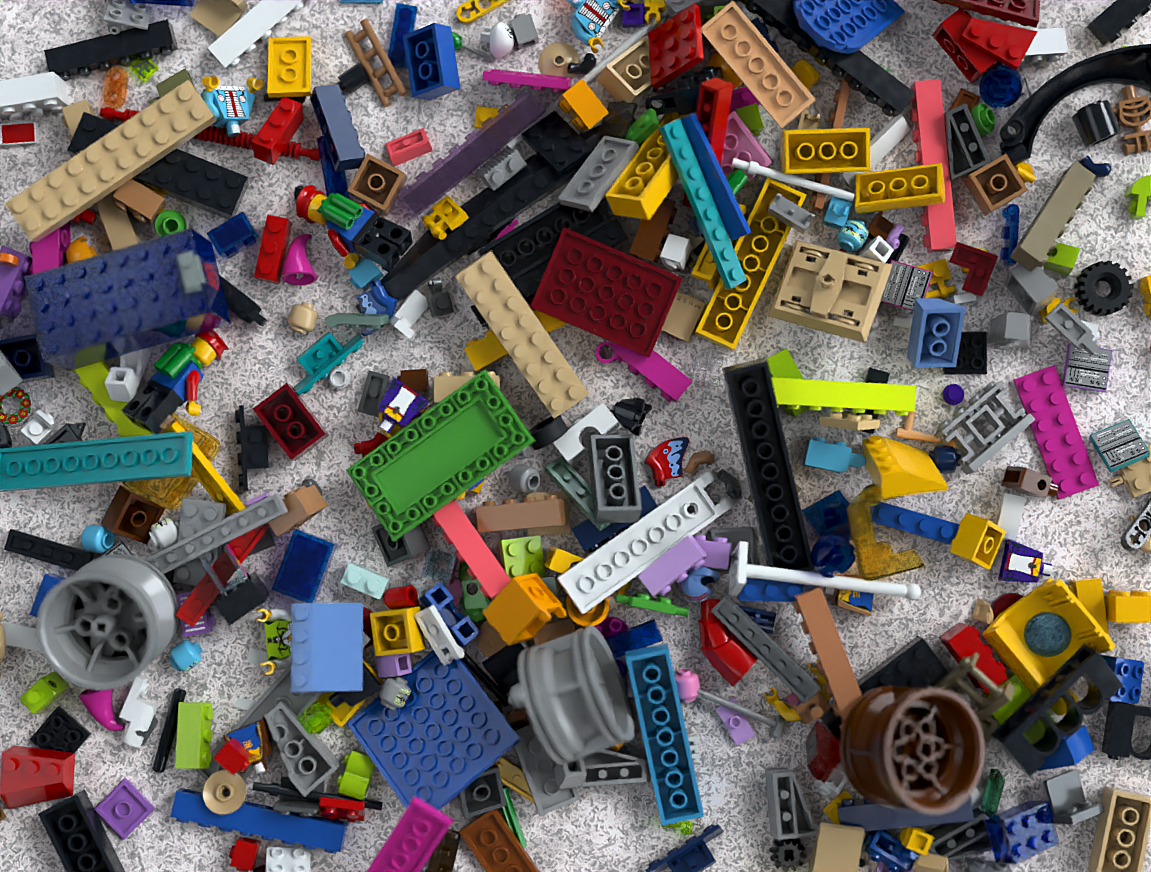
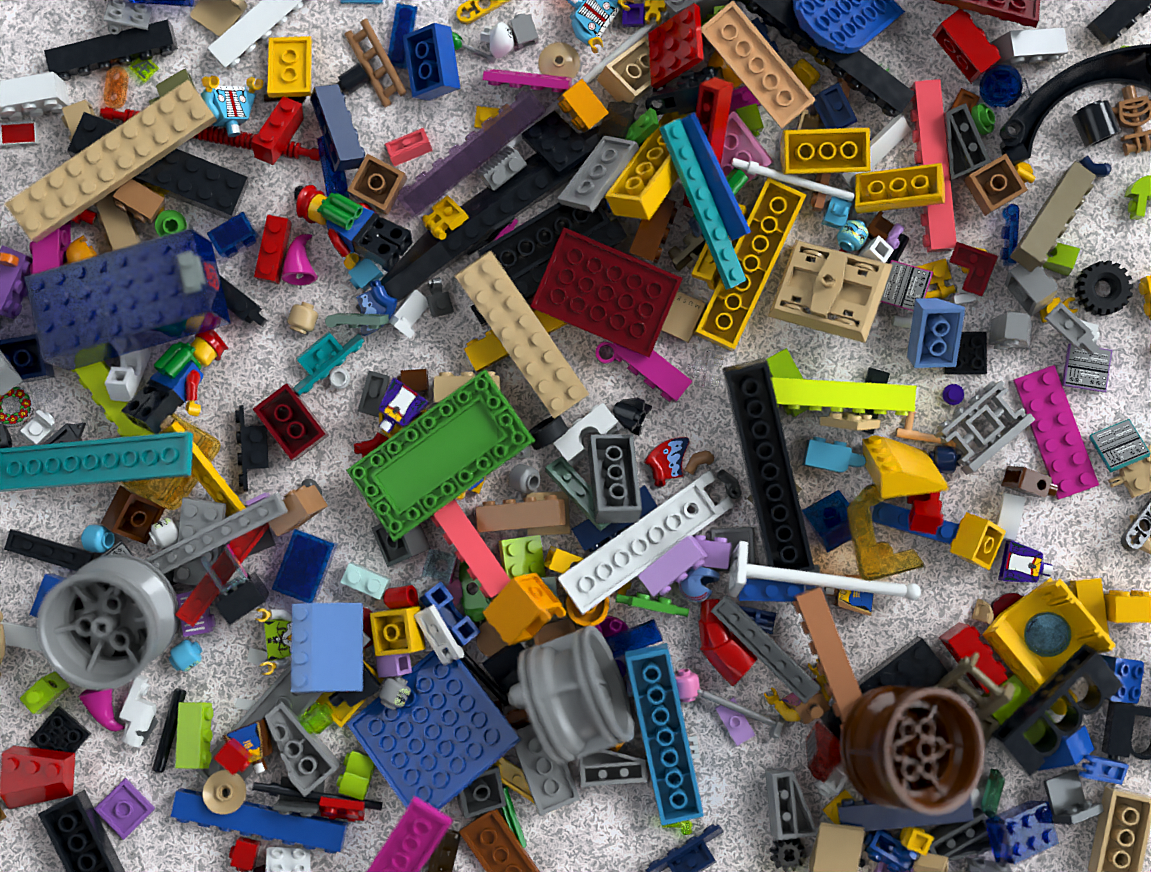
(570, 774): light grey brick -> none
(584, 67): black arm -> none
(675, 252): white brick -> none
(790, 213): light grey hinge -> none
(832, 555): clear blue cylinder -> none
(834, 108): none -> dark blue plate
(925, 512): none -> red arch
(999, 40): red wing -> none
(1104, 769): none -> blue hinge

